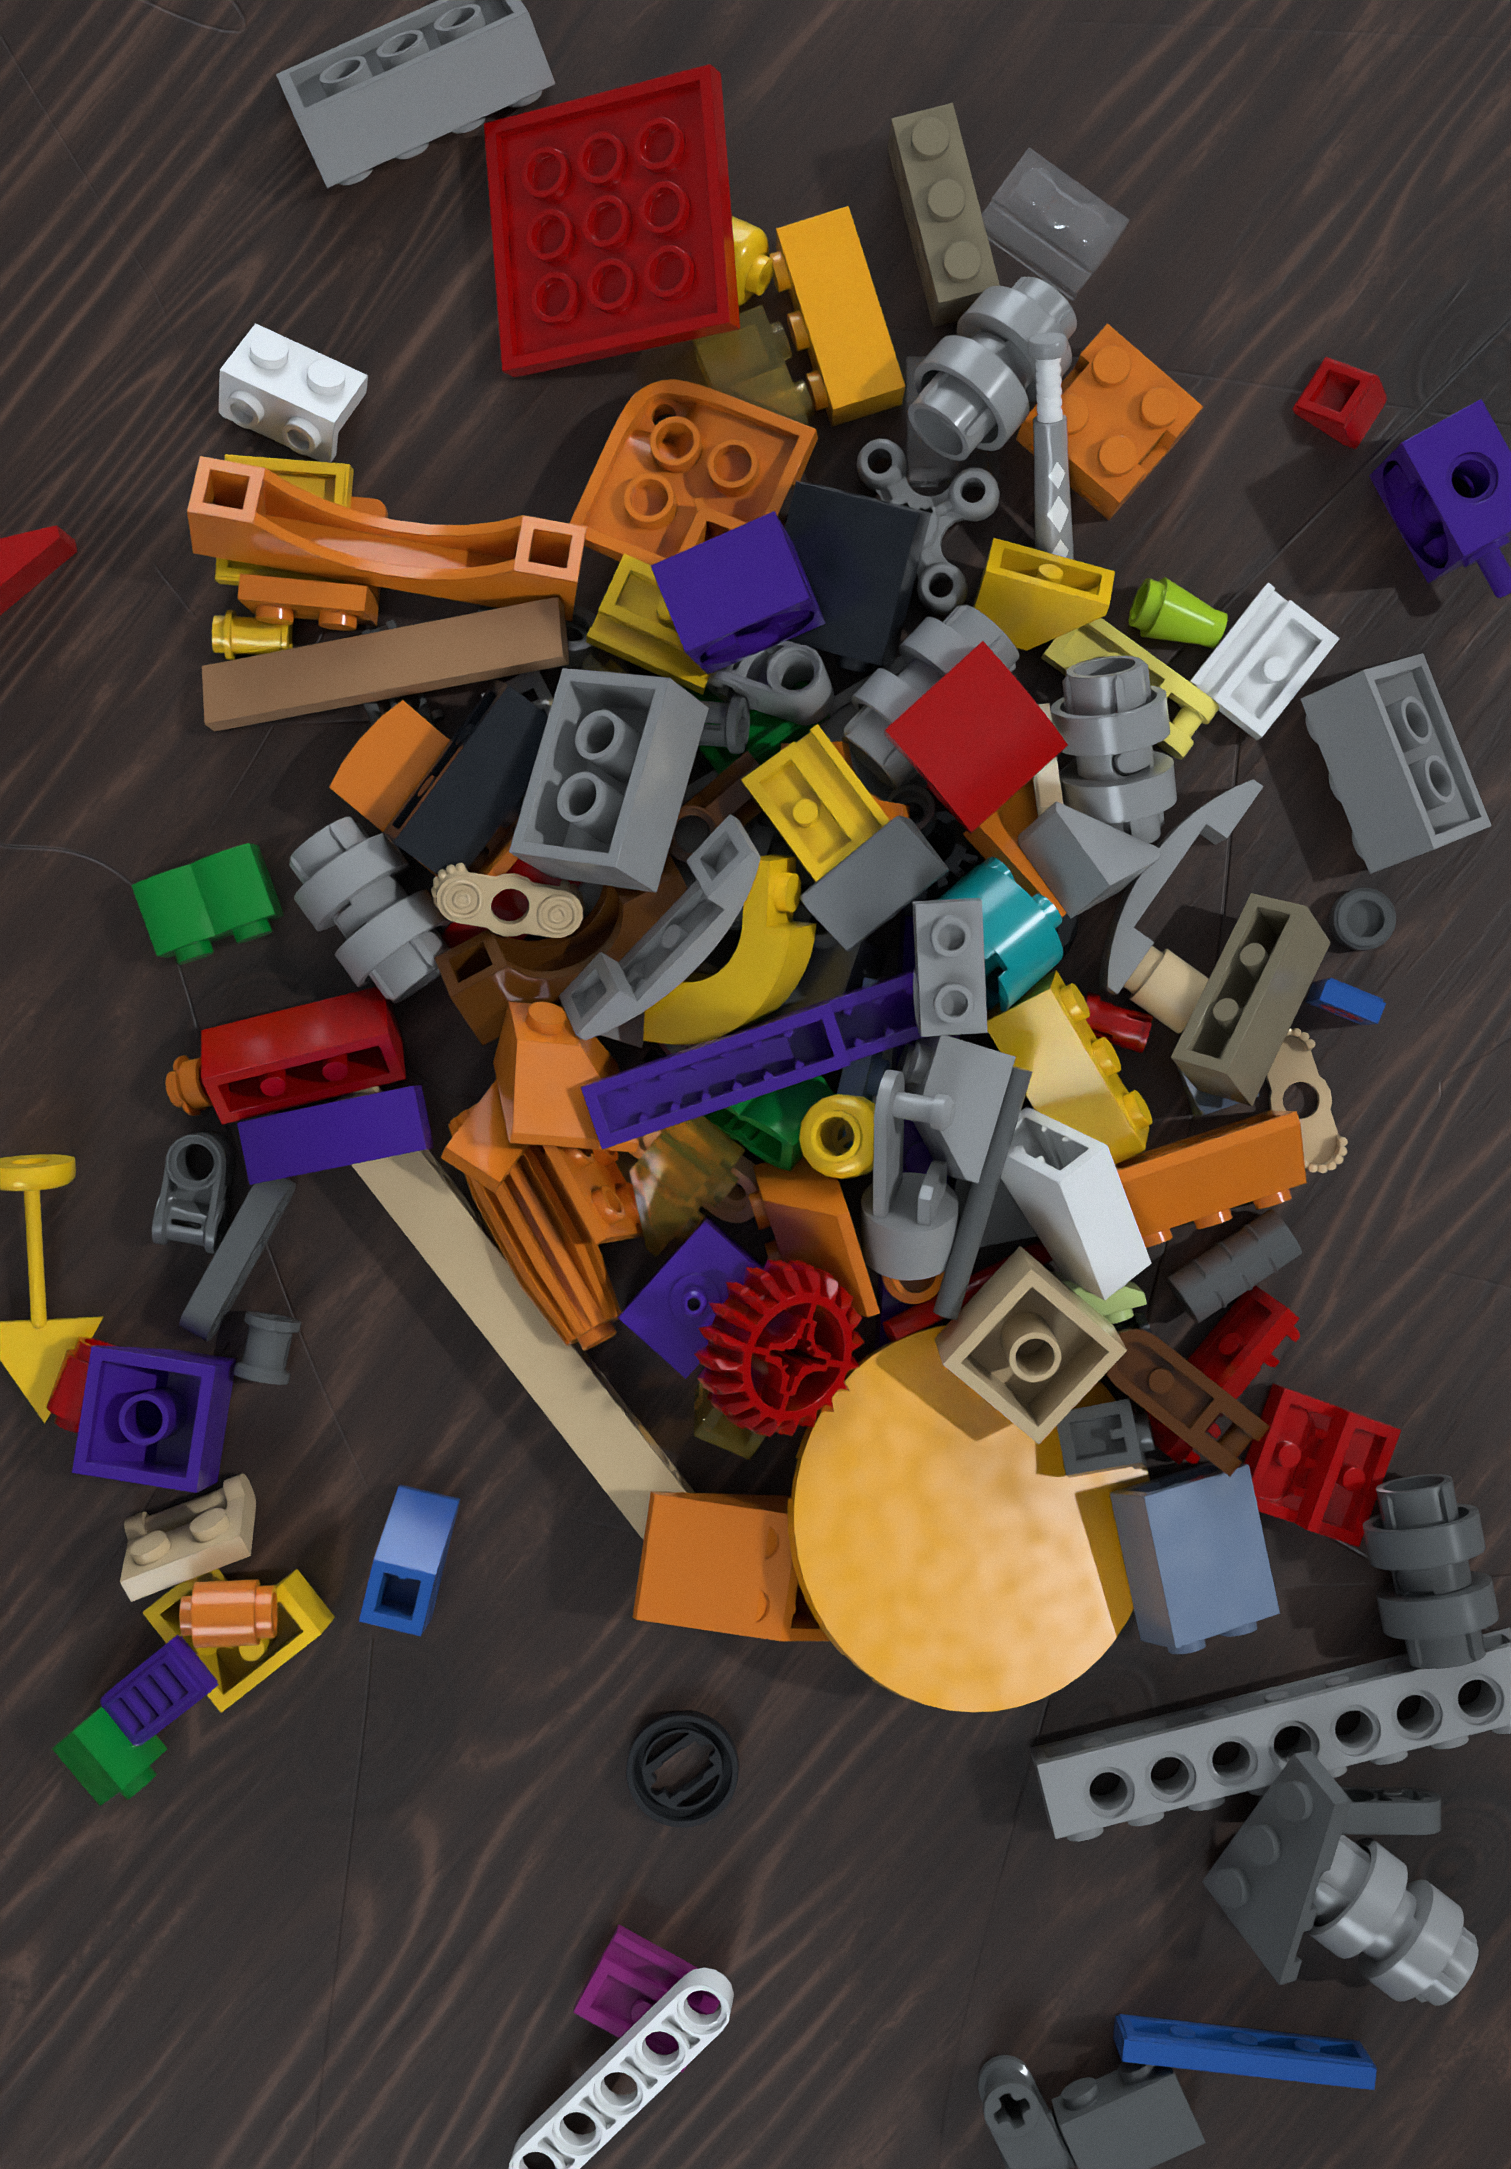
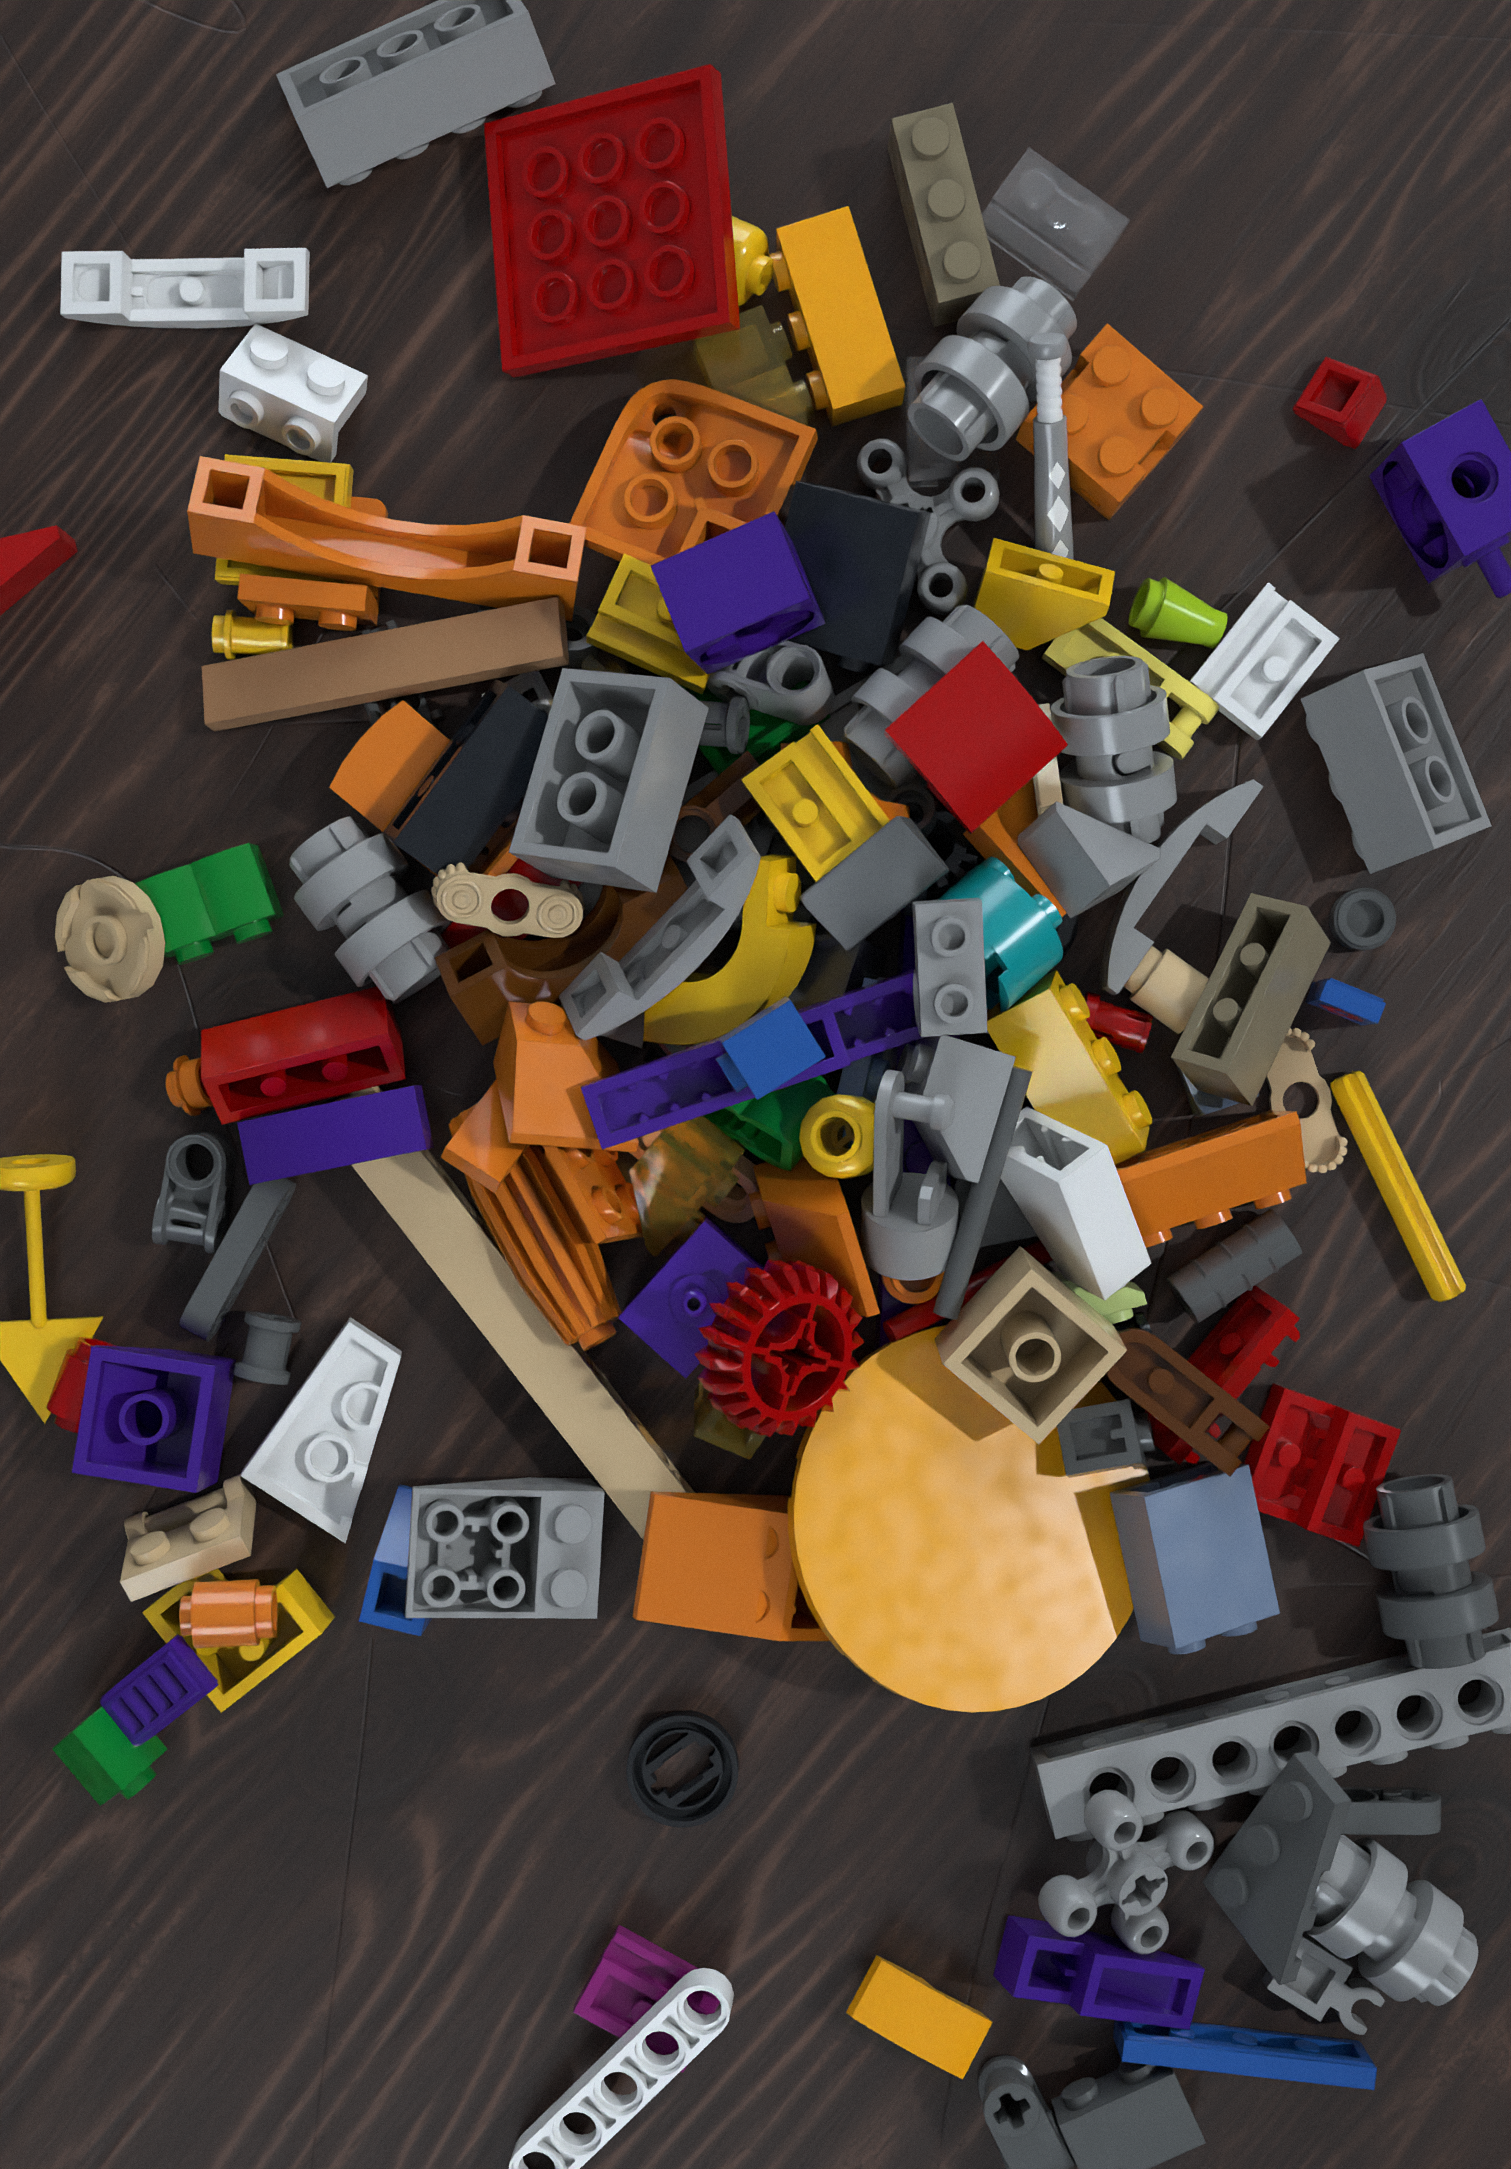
(110, 938): none -> tan tile
(188, 292): none -> white slope
(328, 1431): none -> white wing
(505, 1549): none -> light grey slope
(768, 1049): none -> blue brick
(919, 2017): none -> light orange slope
(1097, 1975): none -> dark purple slope
(1125, 1872): none -> light grey gear
(1324, 1984): none -> light grey plate
(1397, 1186): none -> yellow axle

